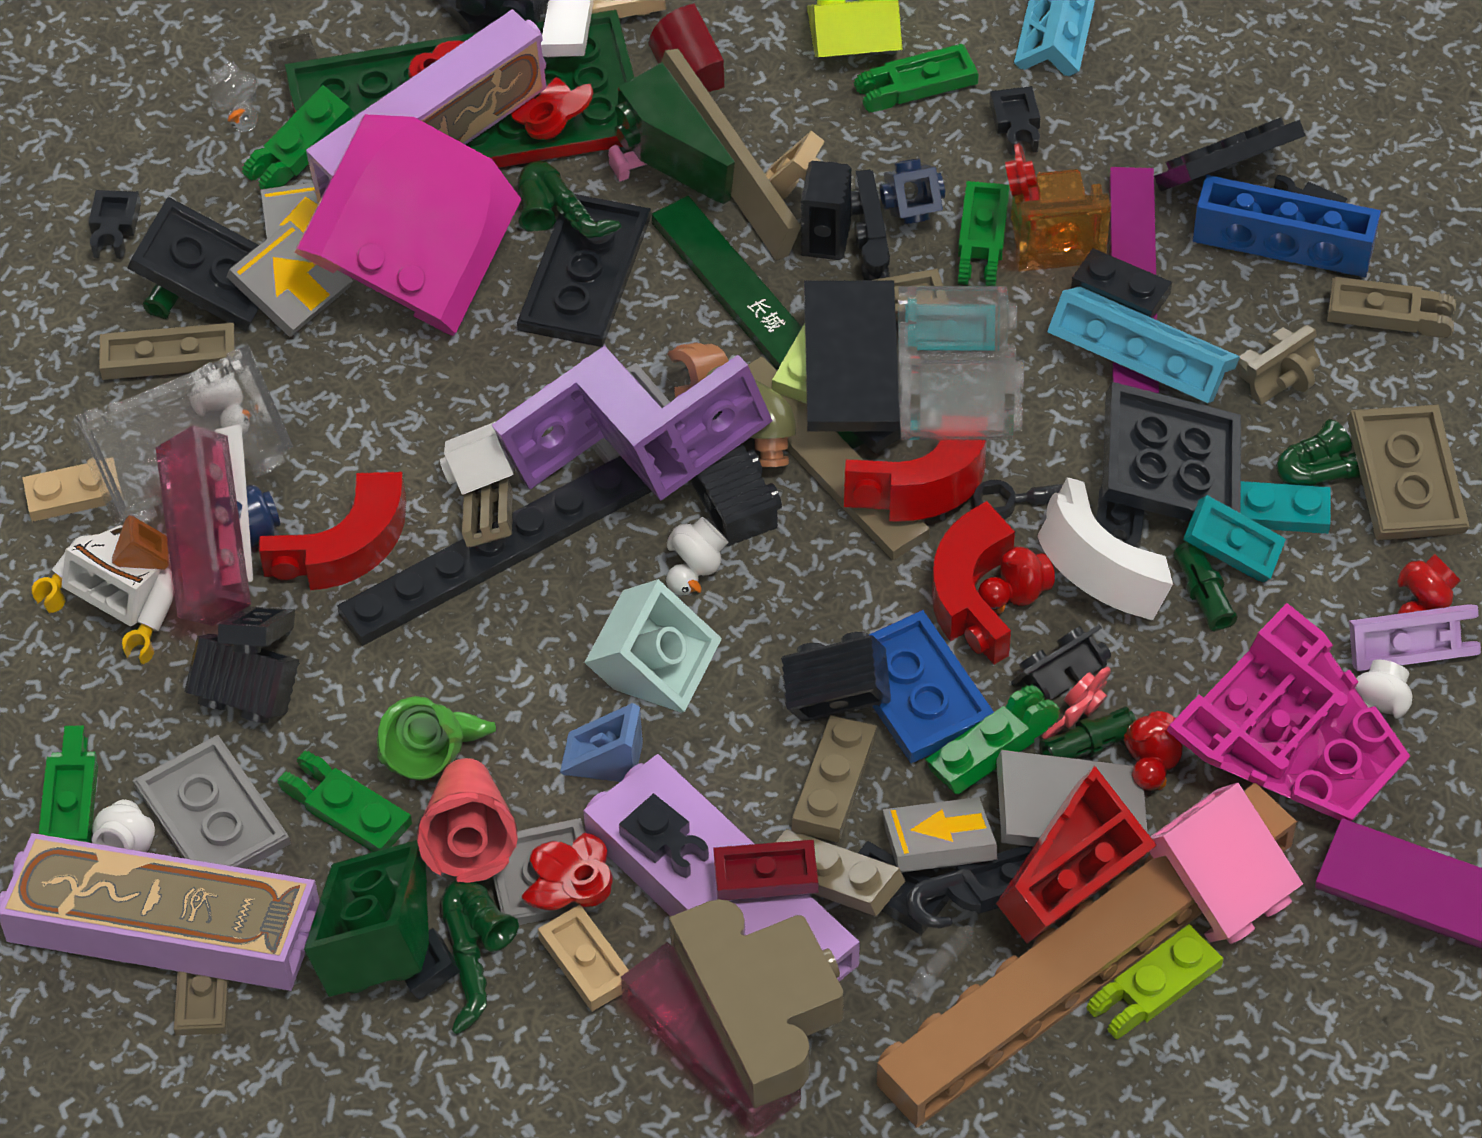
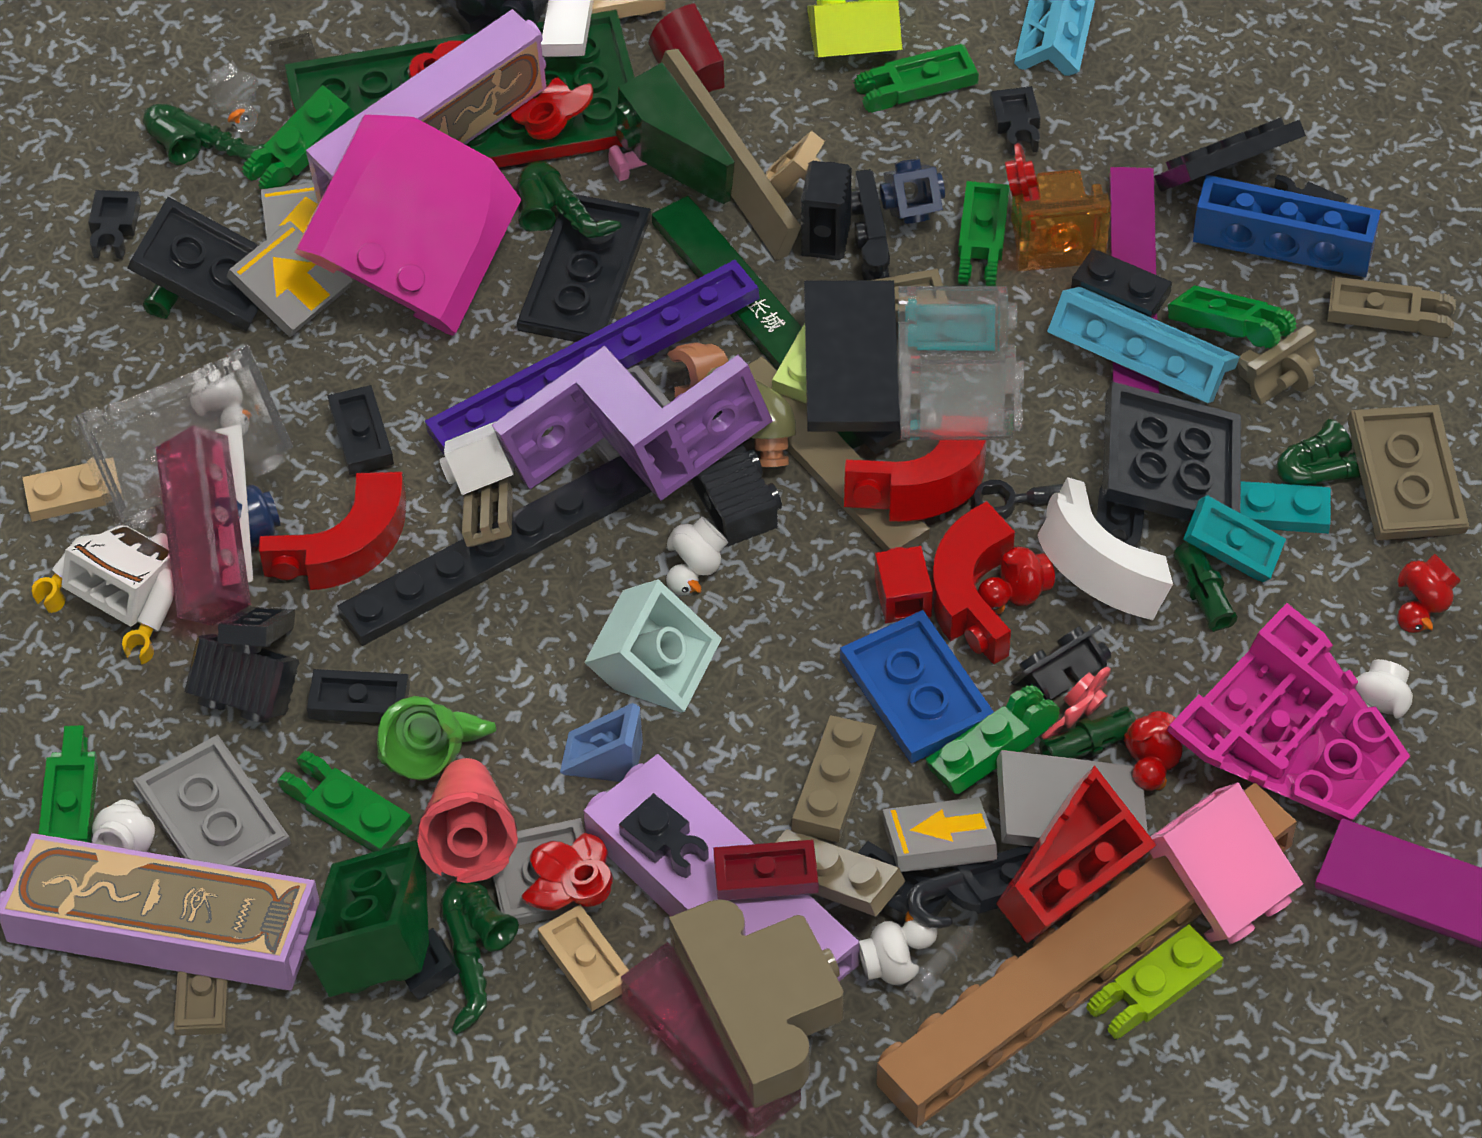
(141, 546): dark orange slope -> none
(164, 350): dark tan plate -> none
(184, 135): none -> dark green piece
(354, 694): none -> black plate
(360, 429): none -> black plate
(628, 339): none -> dark purple plate
(836, 677): black brick -> none
(888, 953): none -> white animal
(903, 583): none -> red brick
(1232, 315): none -> green hinge
(1412, 637): lavender hinge -> none

